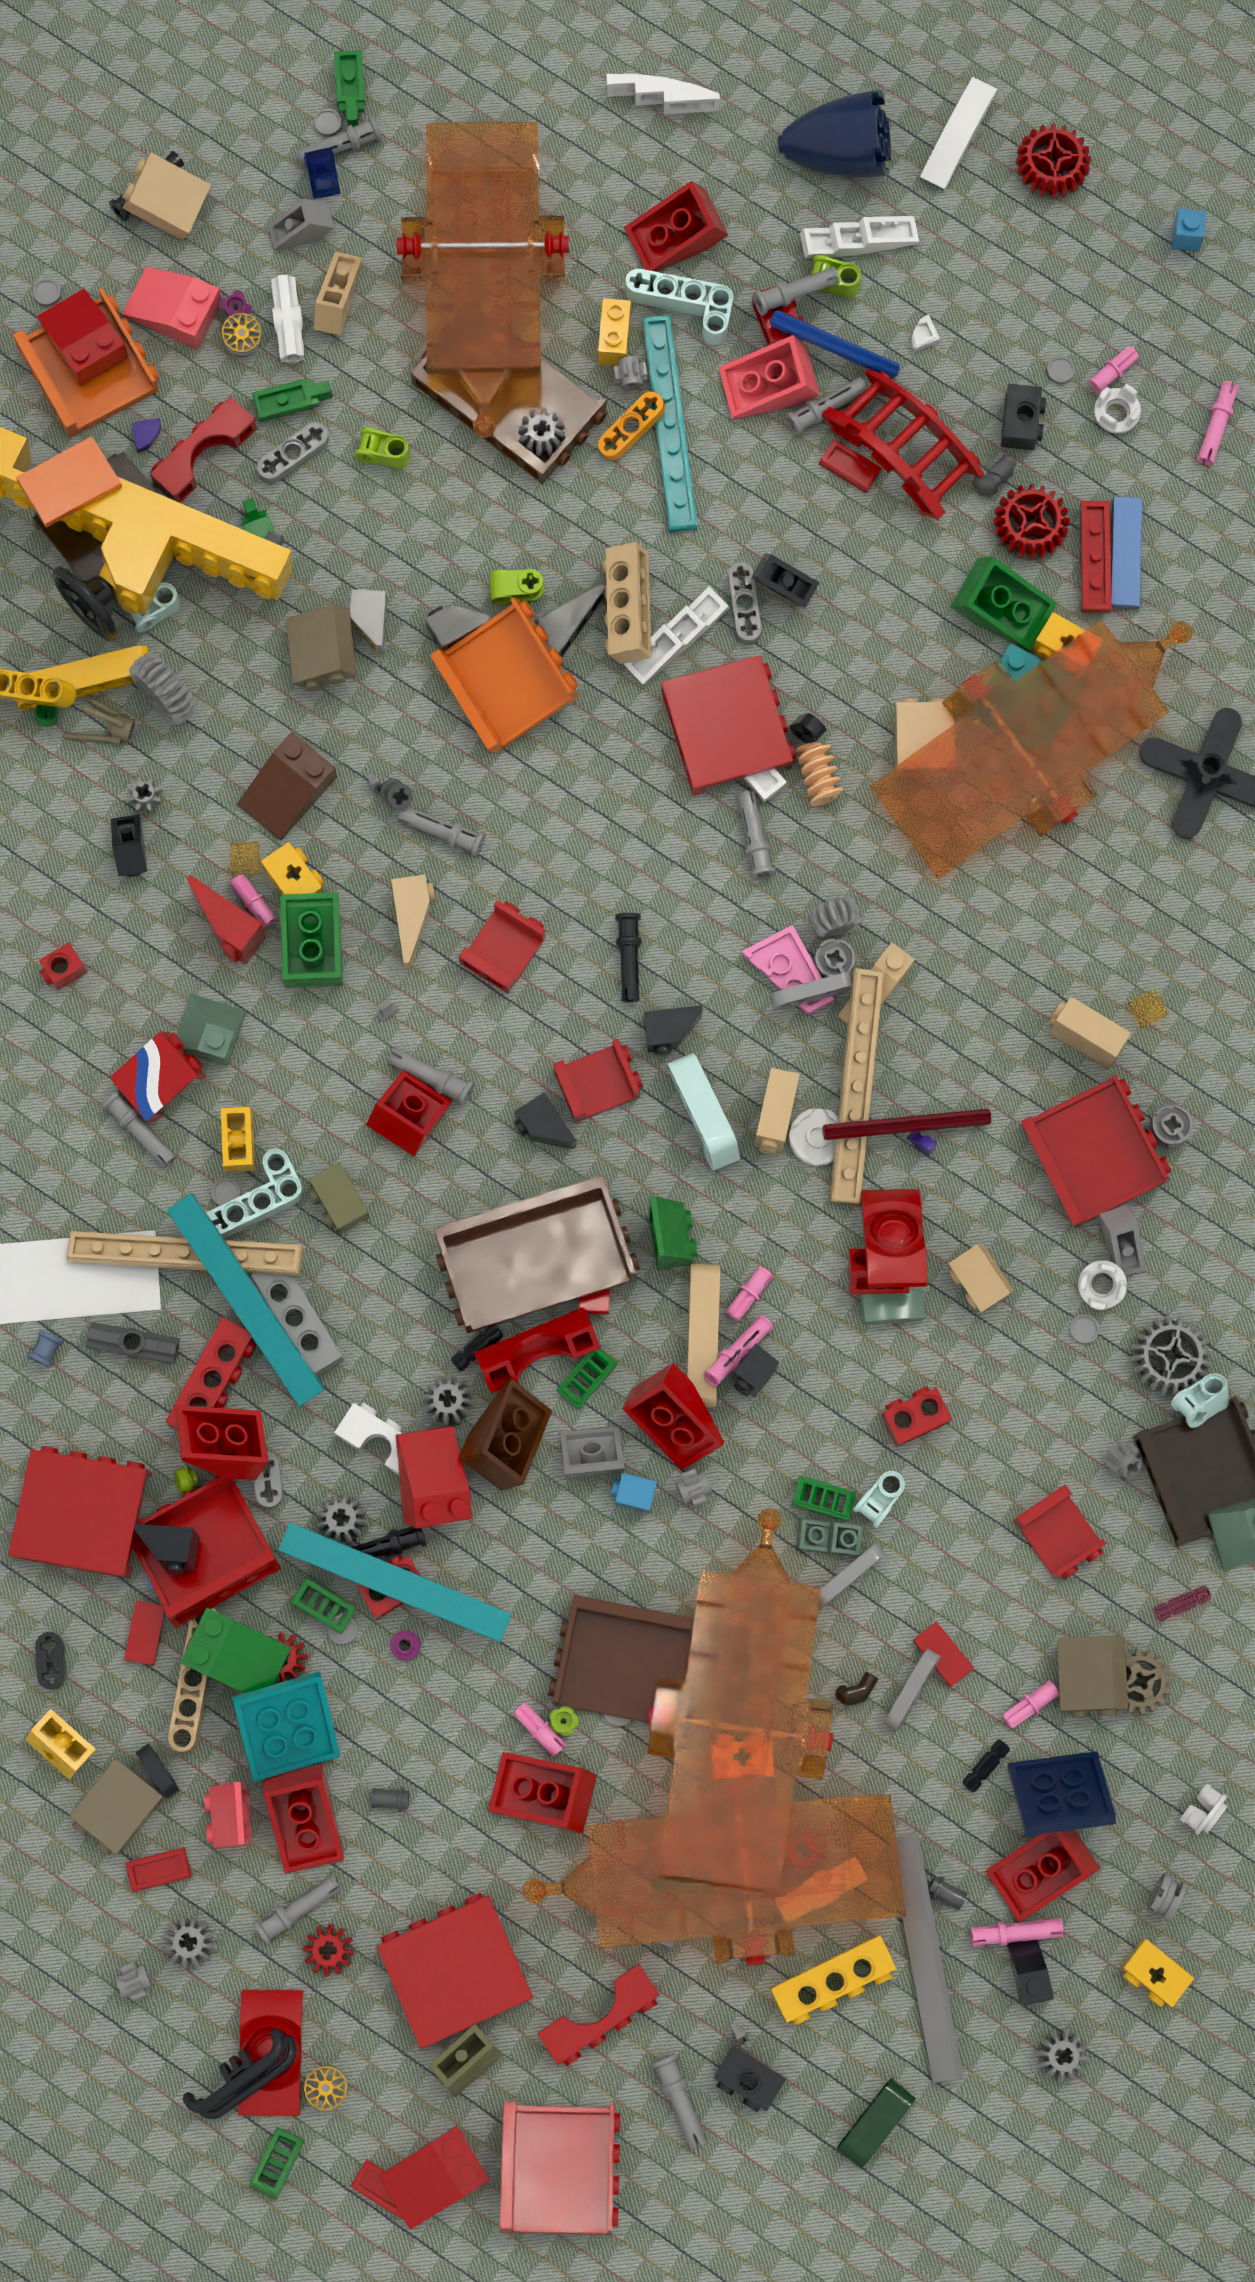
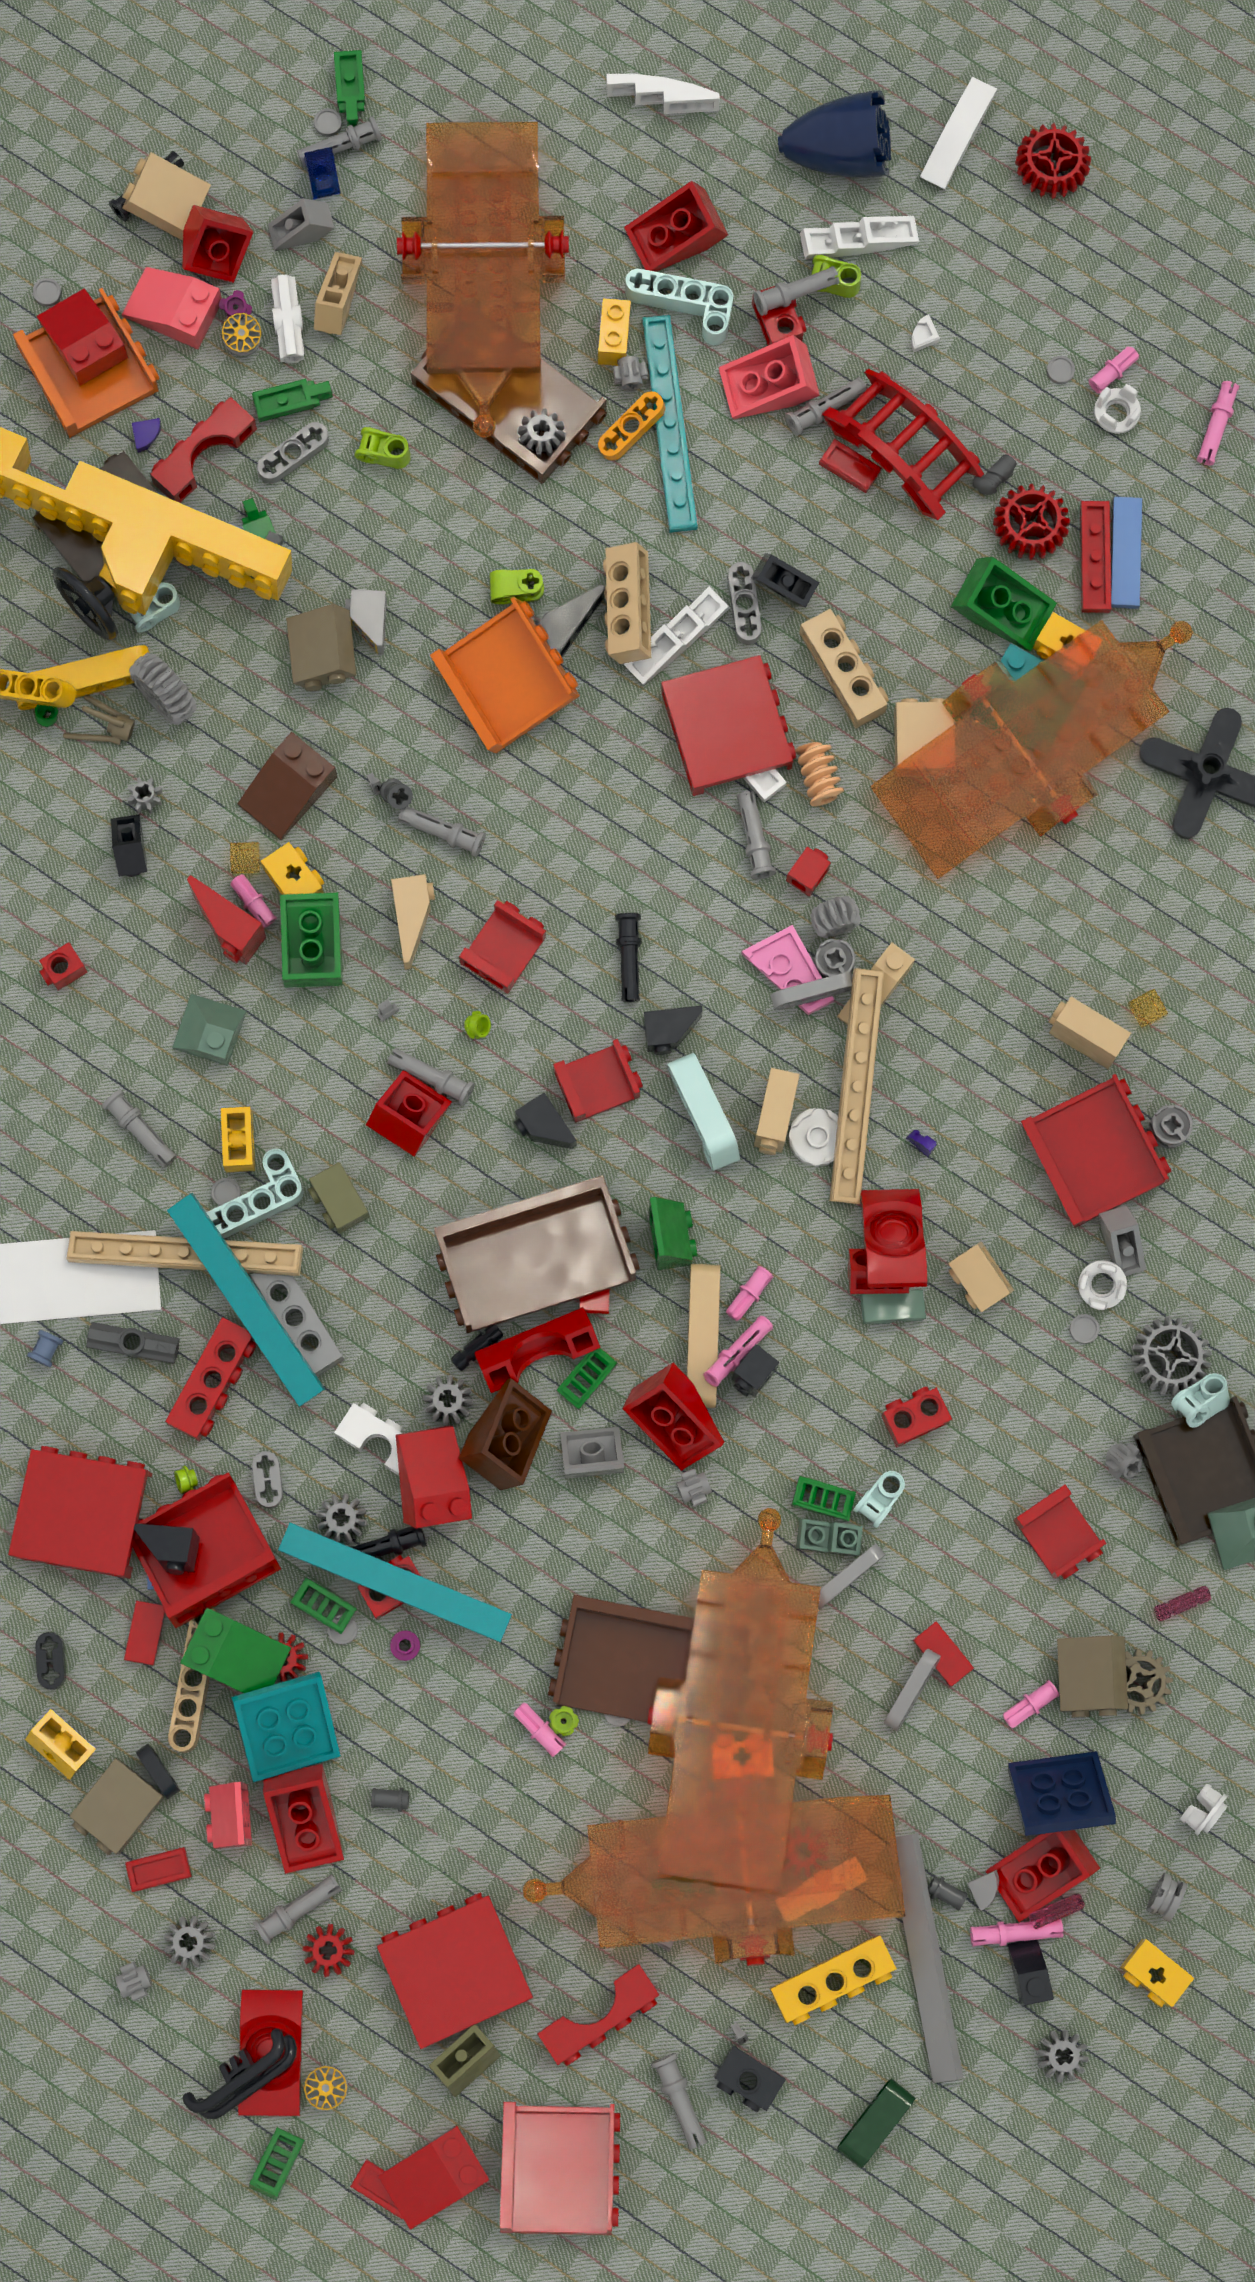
(68, 481): orange tile -> none
(157, 1074): panel -> none
(214, 243): none -> red slope
(222, 1440): red slope -> none
(452, 624): slope -> none
(477, 1025): none -> lime plate
(542, 1792): red slope -> none
(634, 1492): dark azure brick -> none
(807, 728): black beam -> none
(809, 870): none -> red brick
(834, 344): blue axle -> none
(856, 1694): dark brown arm -> none
(858, 708): none -> tan brick
(906, 1124): dark red axle -> none
(985, 1889): none -> light grey tile
(986, 1765): black axle -> none
(1022, 400): black brick -> none
(1056, 1911): none -> clear pink axle
(1188, 229): dark azure brick -> none

